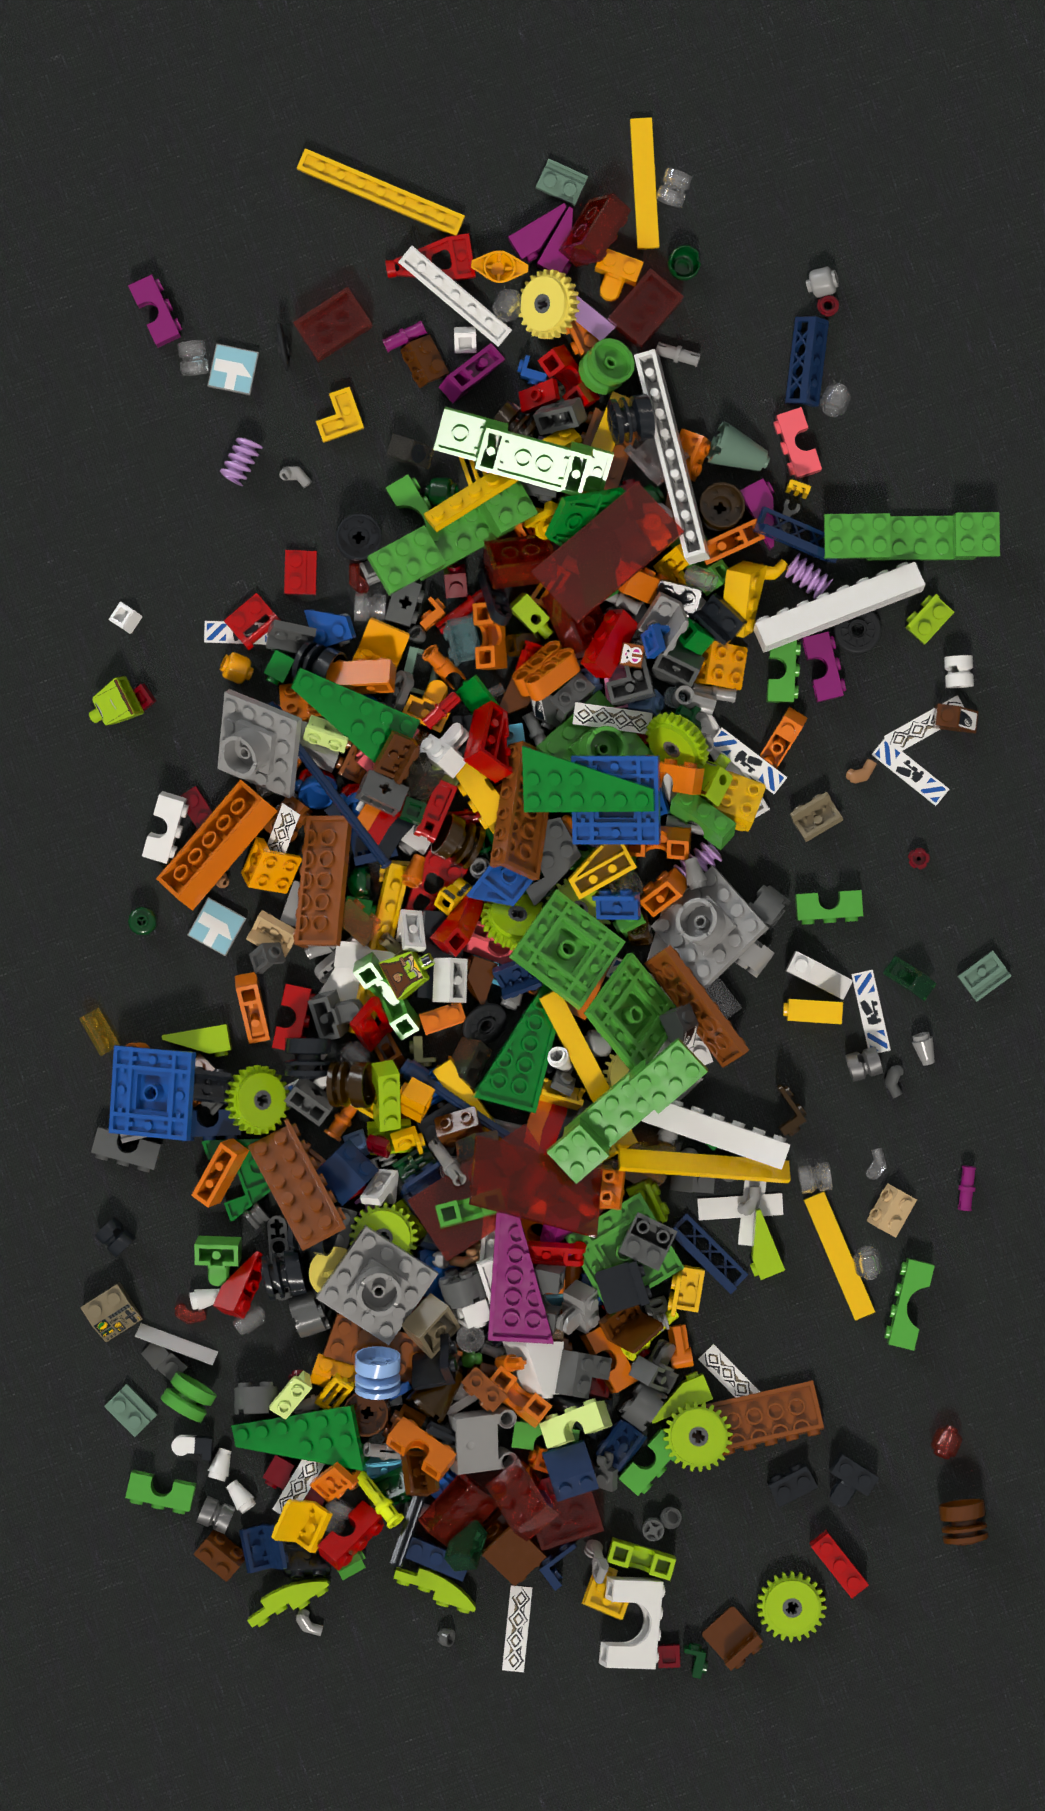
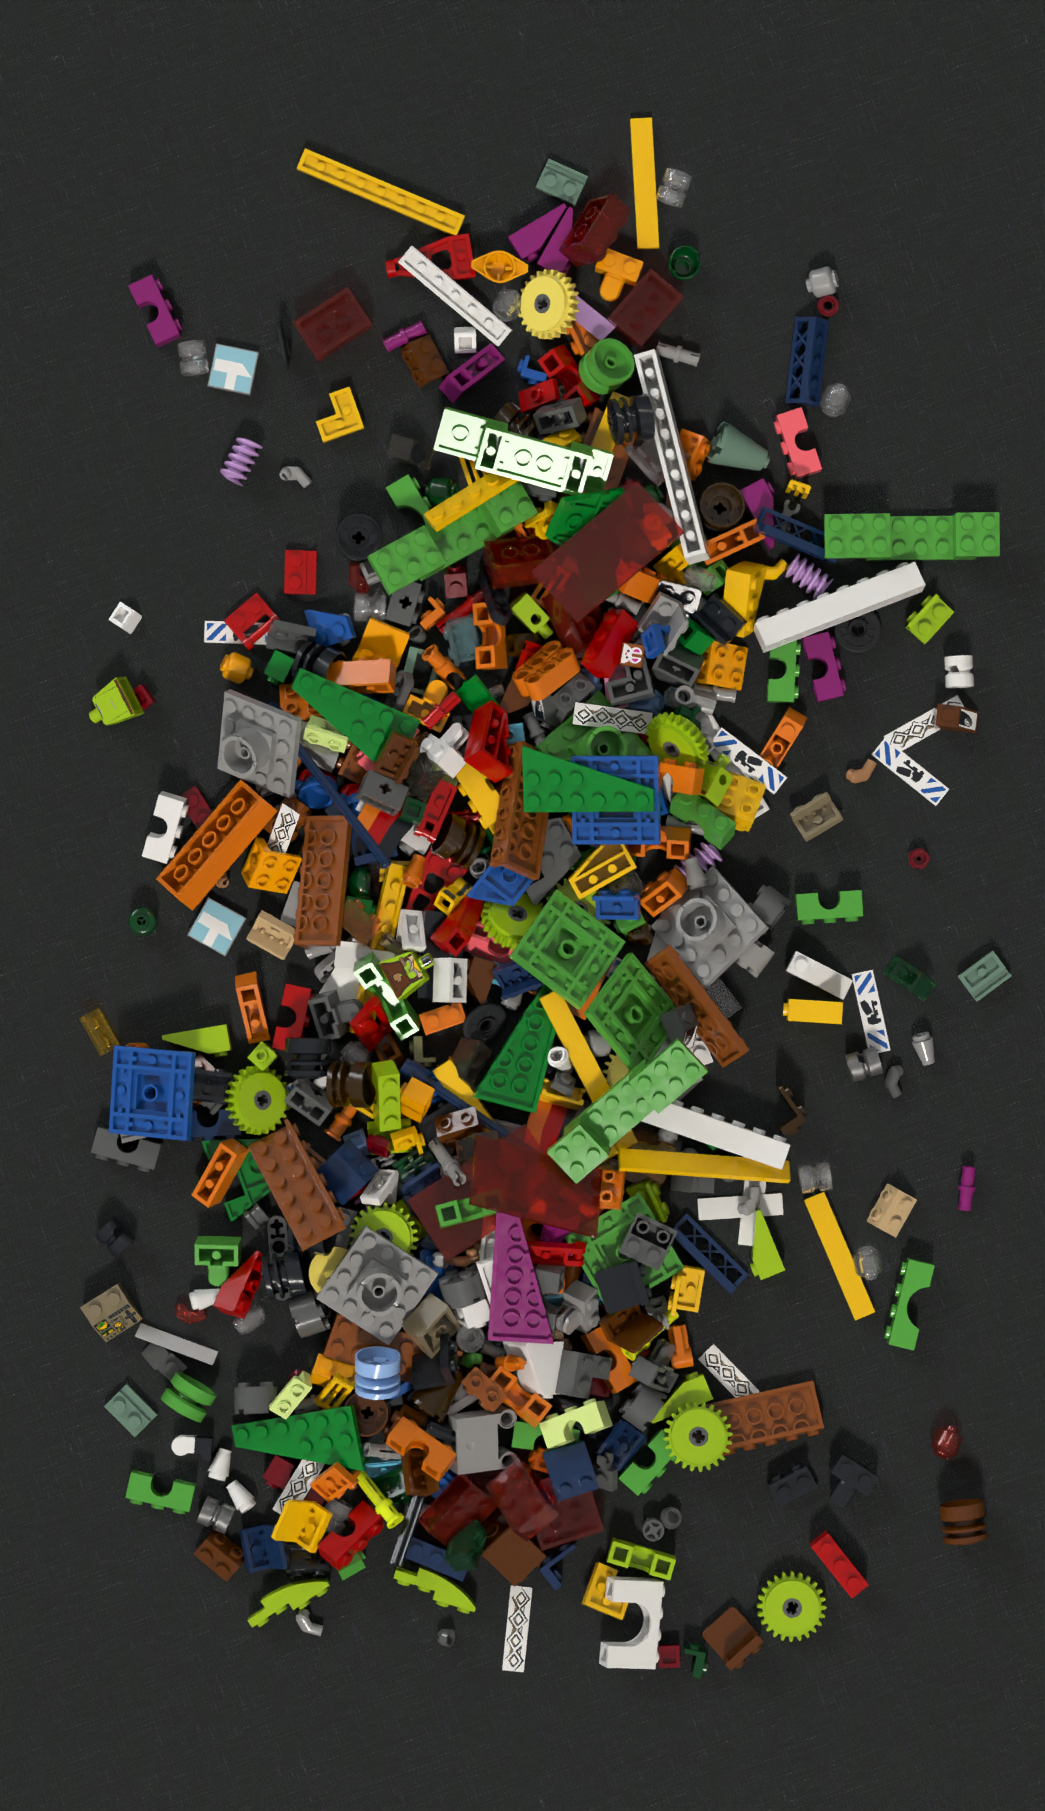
(262, 1056): none -> lime bracket
(266, 955): dark grey bracket -> none
(599, 1564): light grey piece -> none
(878, 1165): clear arm -> none

